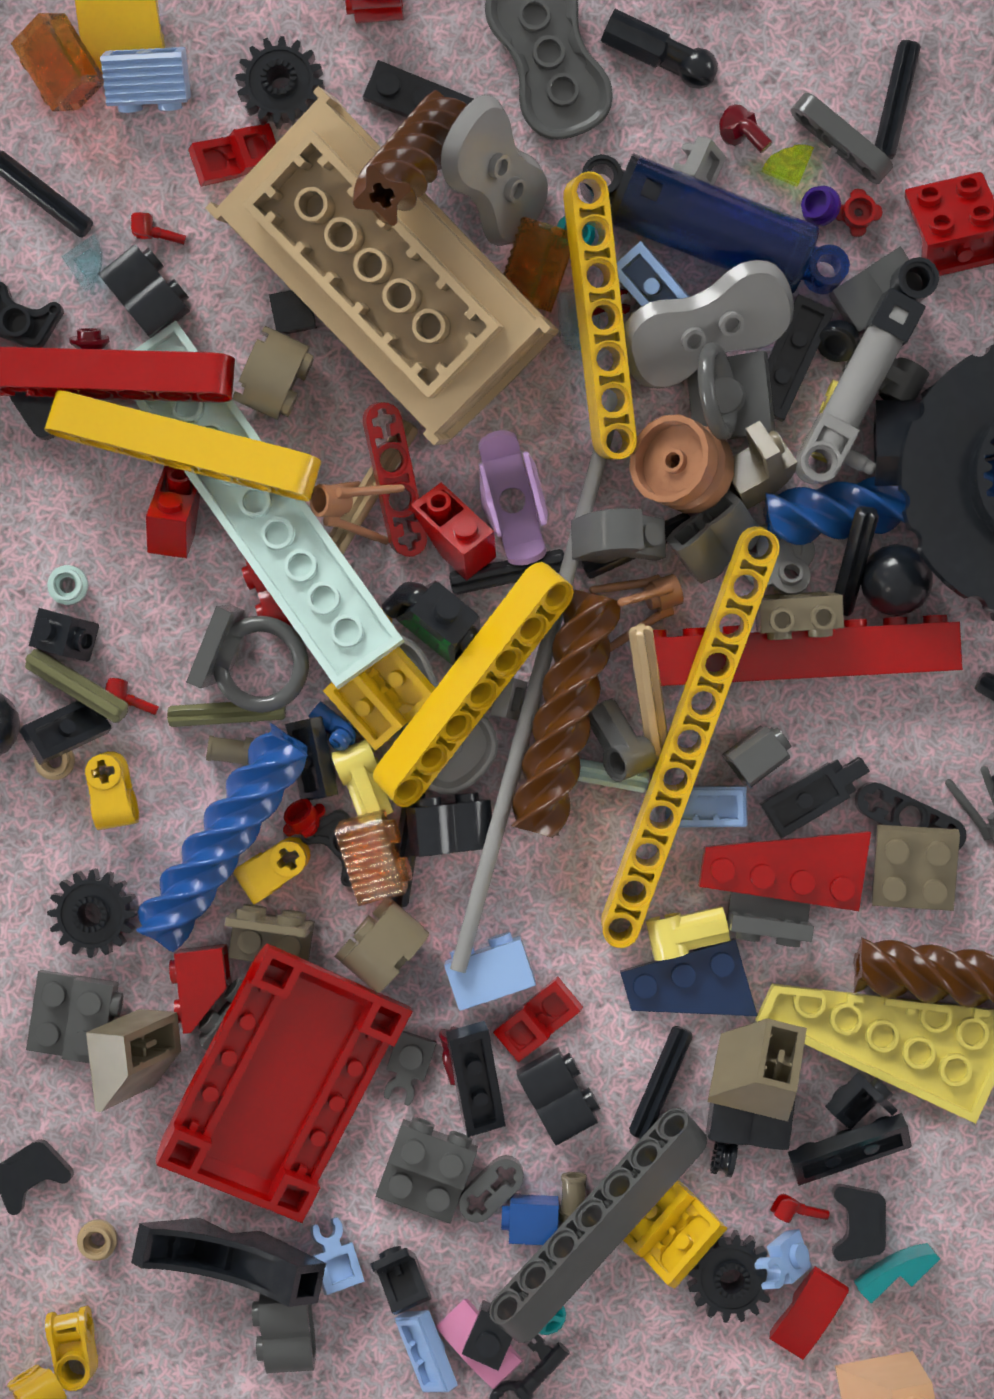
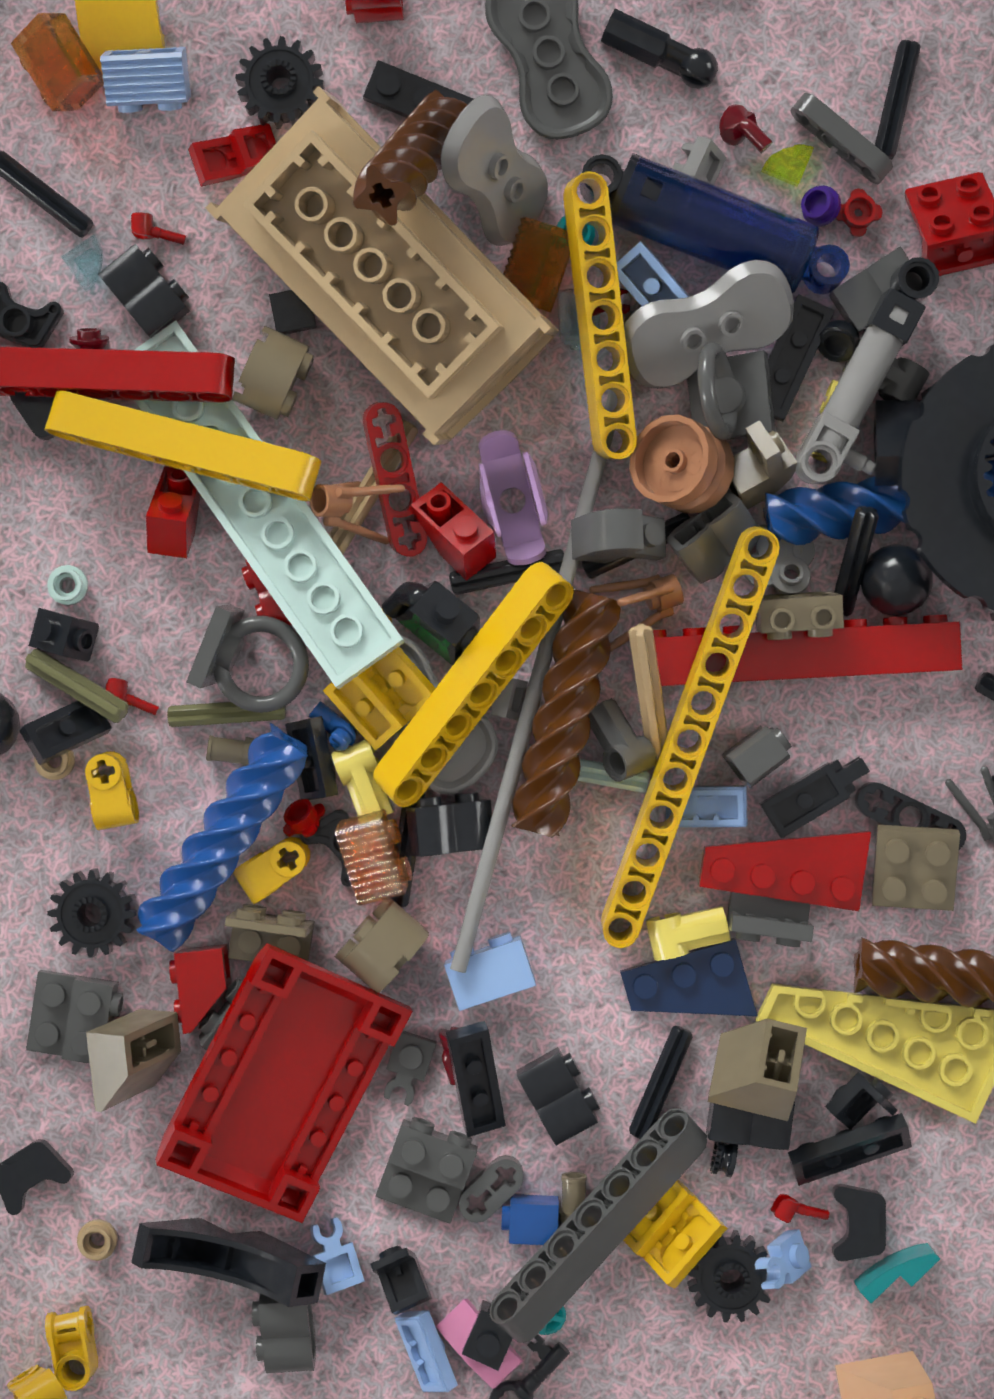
(538, 1019): red slope -> none
(810, 1313): red slope -> none

